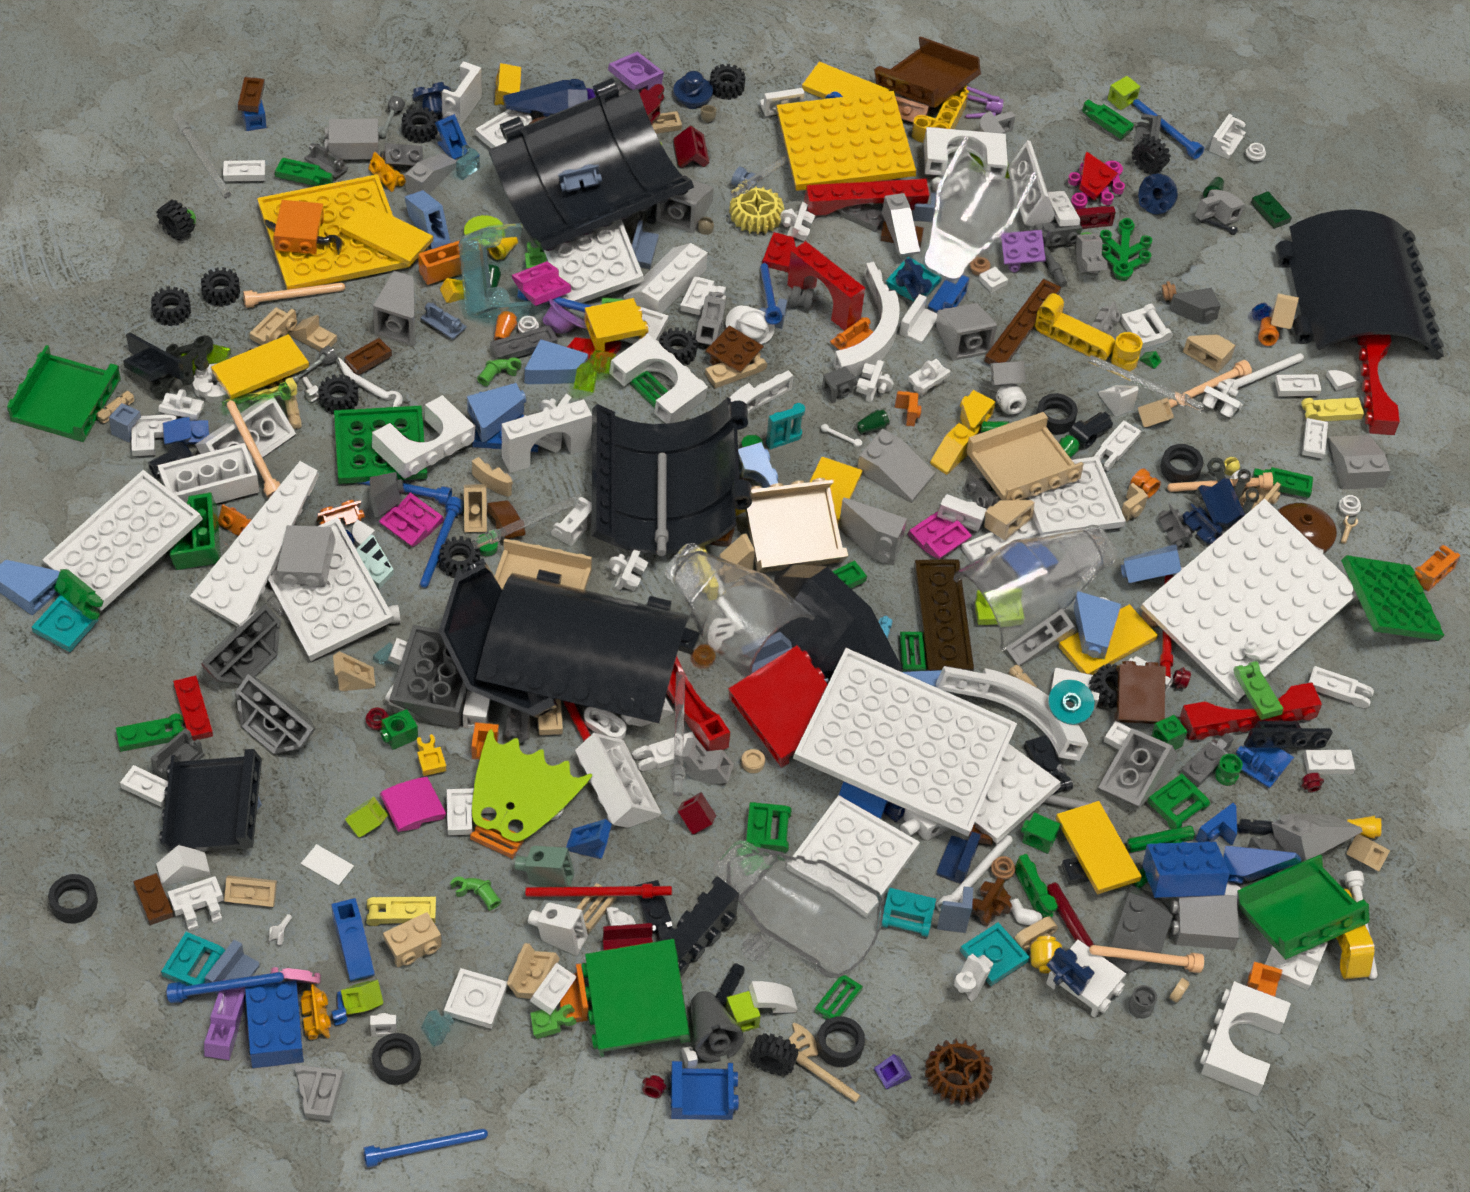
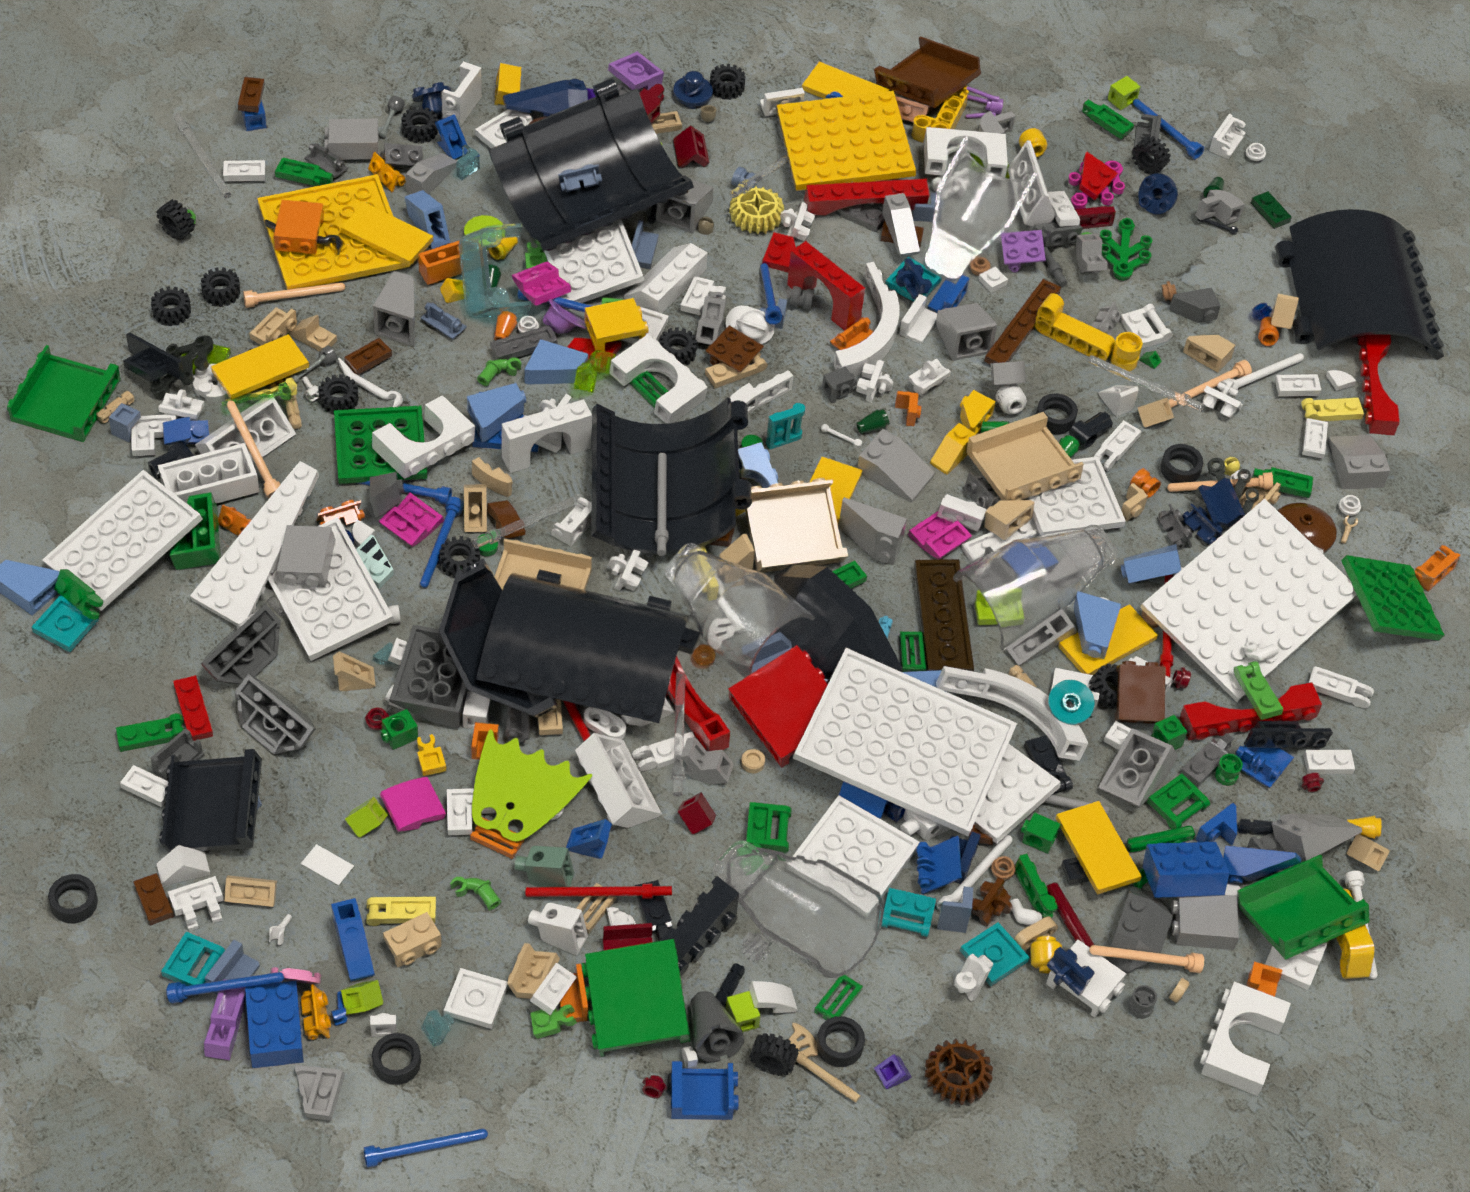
(938, 864): none -> blue hinge
(1037, 140): none -> yellow head

